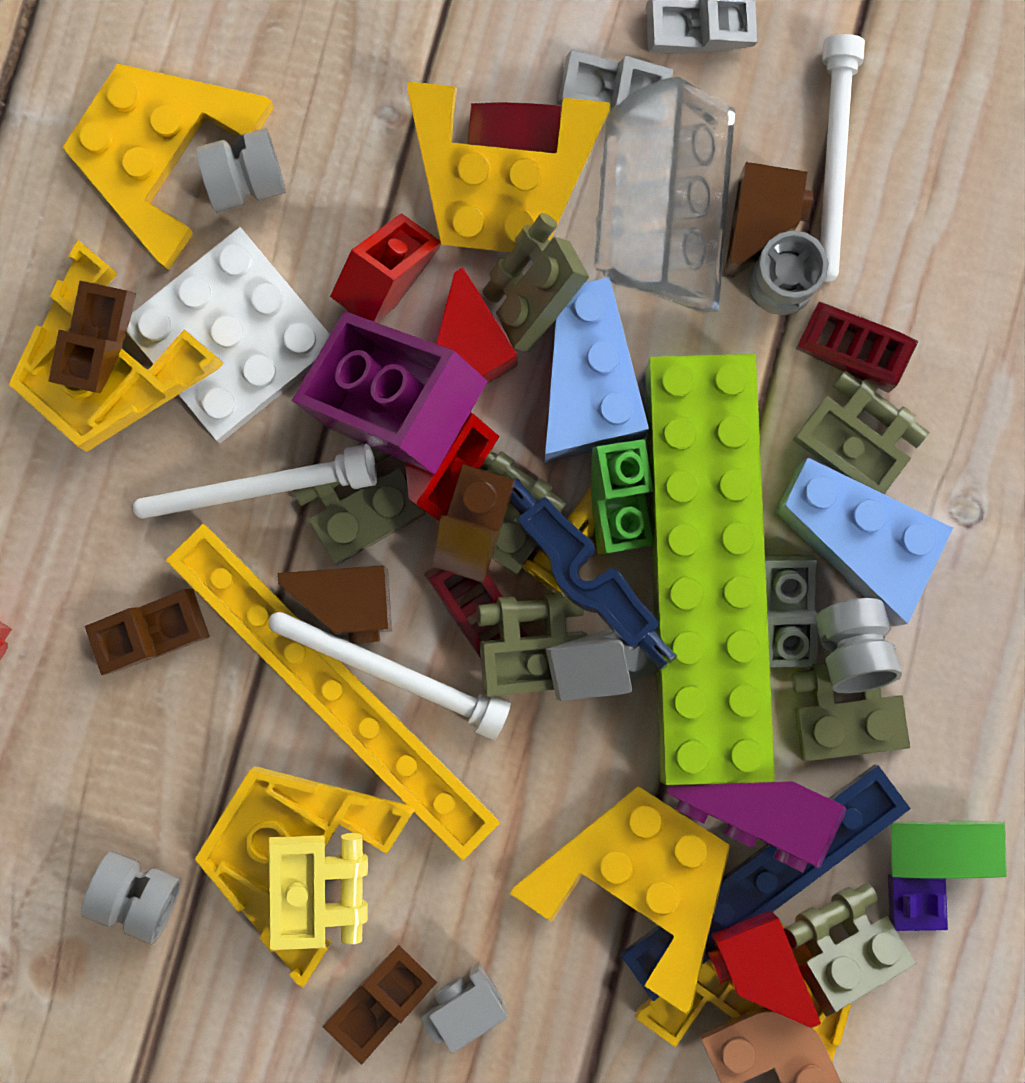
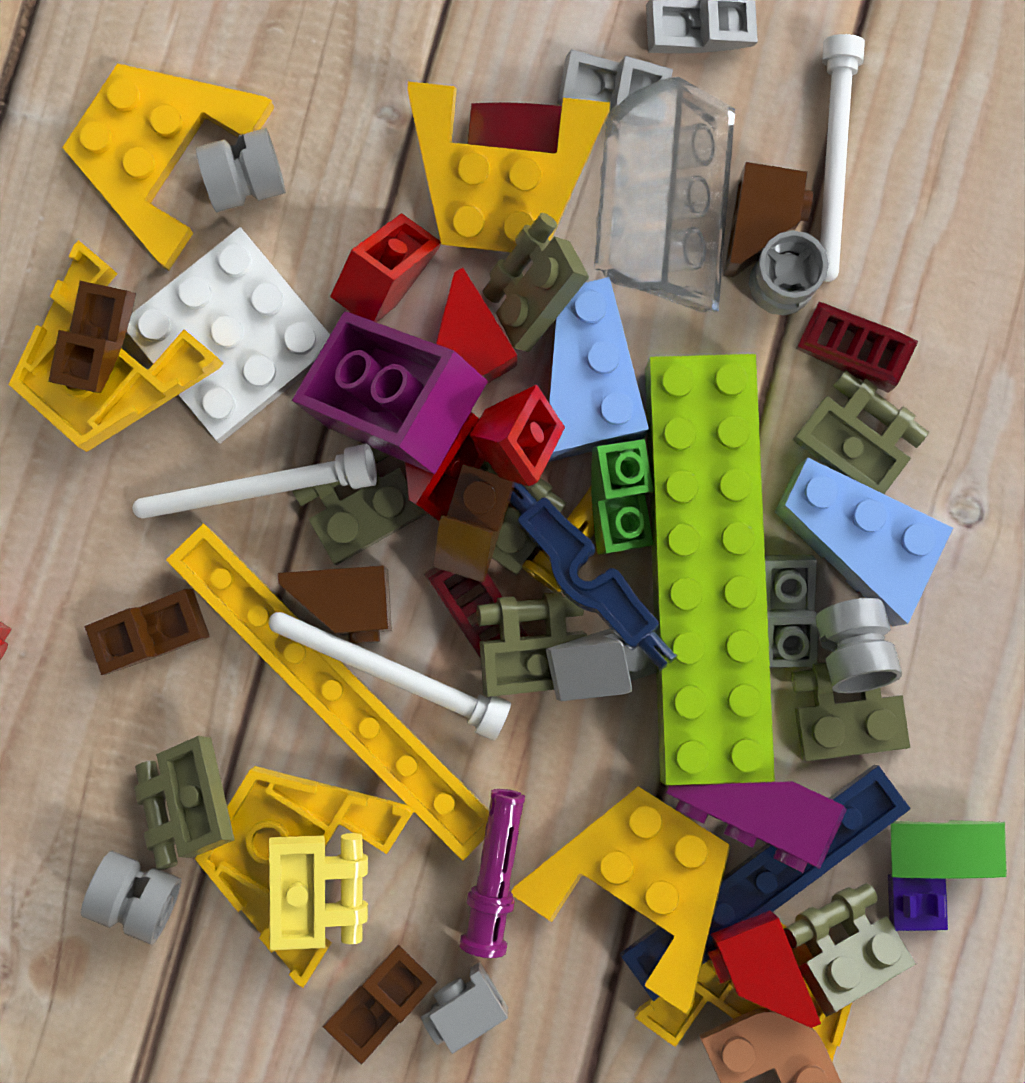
(193, 798): none -> olive plate
(491, 896): none -> magenta pin
(518, 436): none -> red slope

